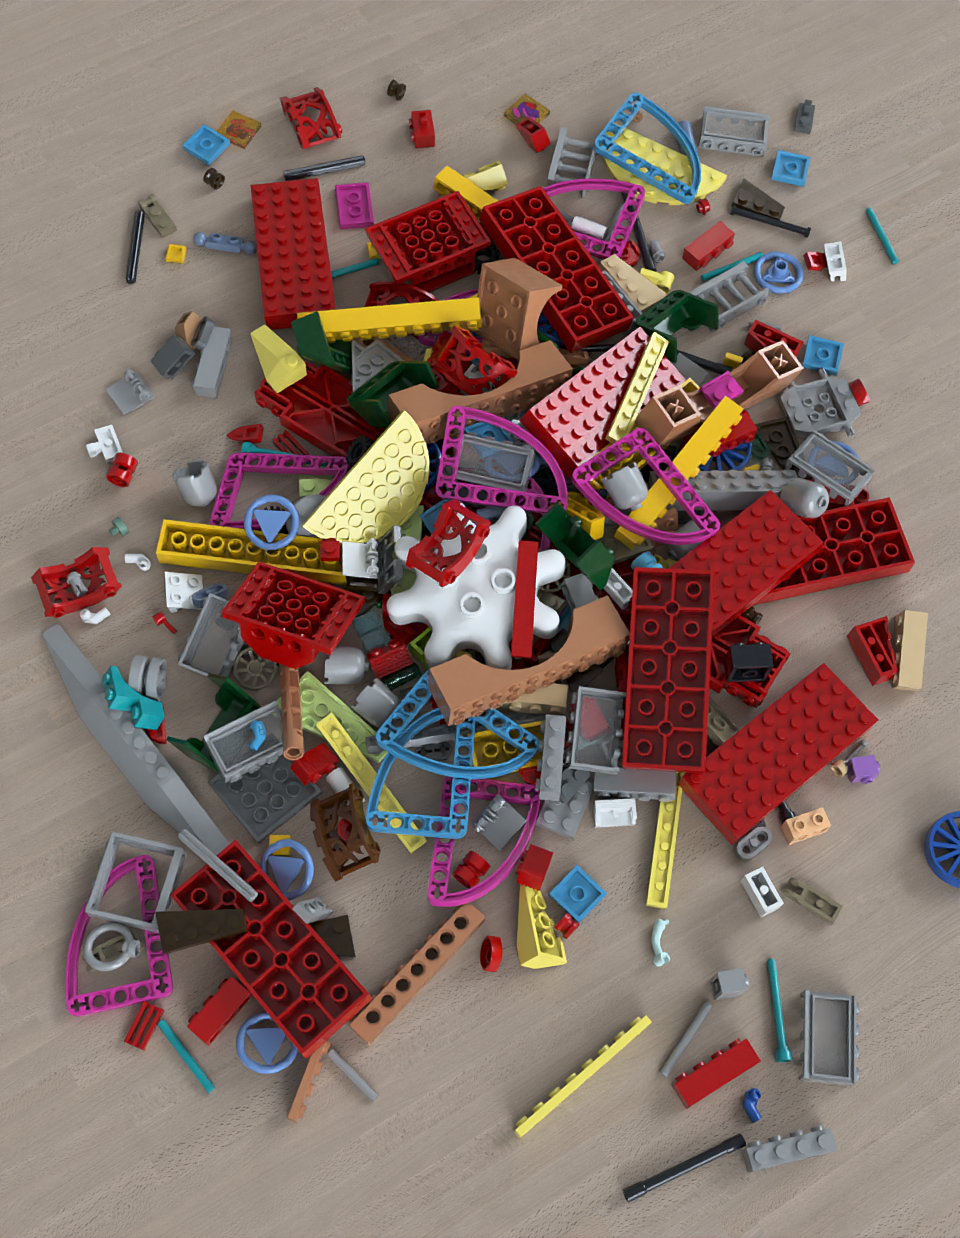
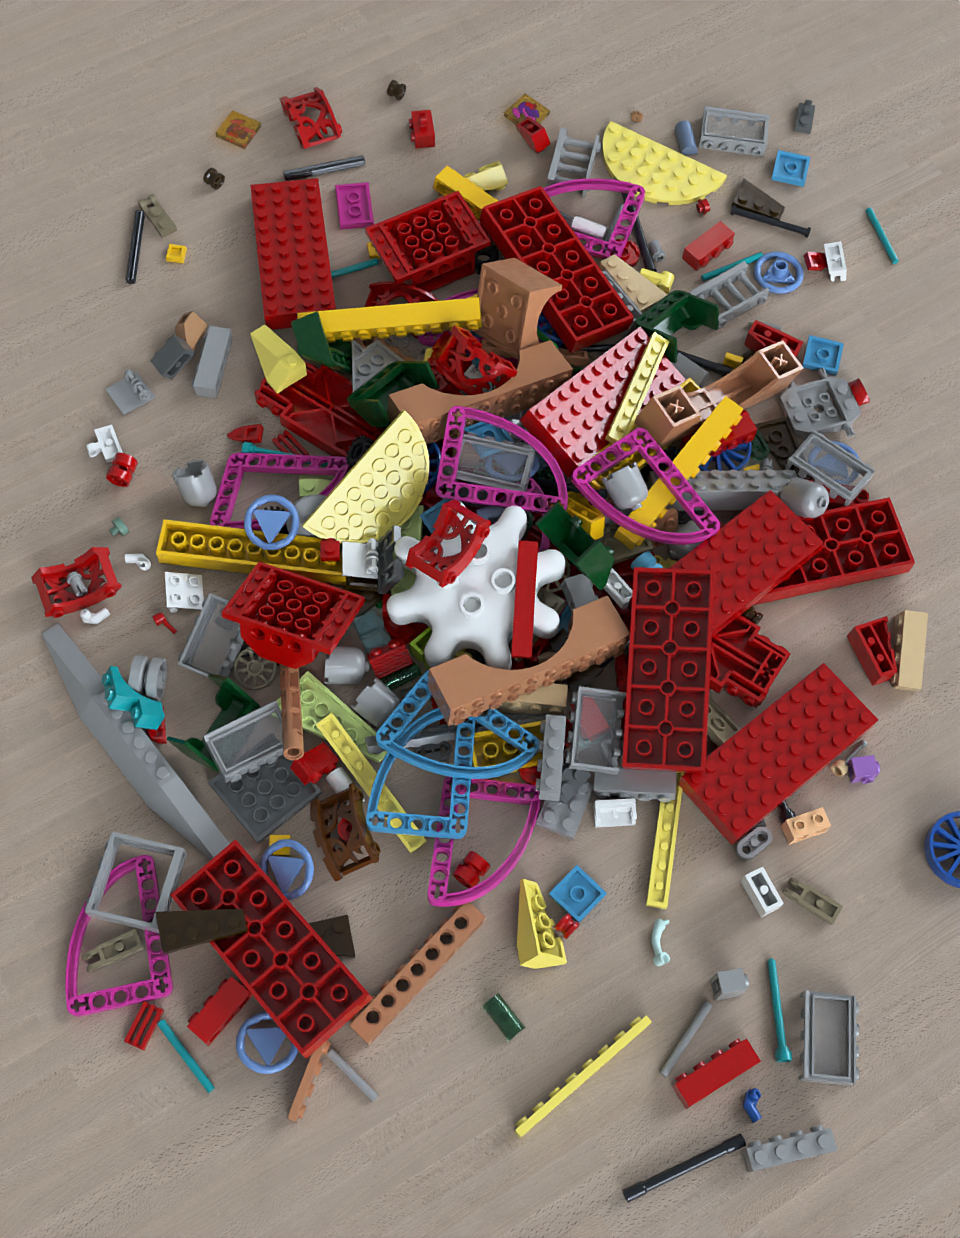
(130, 947): light grey piece -> none
(202, 333): dark grey beam -> none
(206, 144): dark azure plate -> none
(216, 589): sand blue plate -> none
(218, 865): light grey axle -> none
(225, 243): sand blue plate -> none
(259, 733): dark azure arm -> none
(312, 910): light grey hinge -> none
(491, 953): red hat -> none
(498, 822): light grey hinge -> none
(503, 1017): none -> clear green brick
(534, 867): red brick -> none
(672, 126): dark azure beam -> none
(719, 388): dark pink plate -> none
(748, 662): black brick -> none

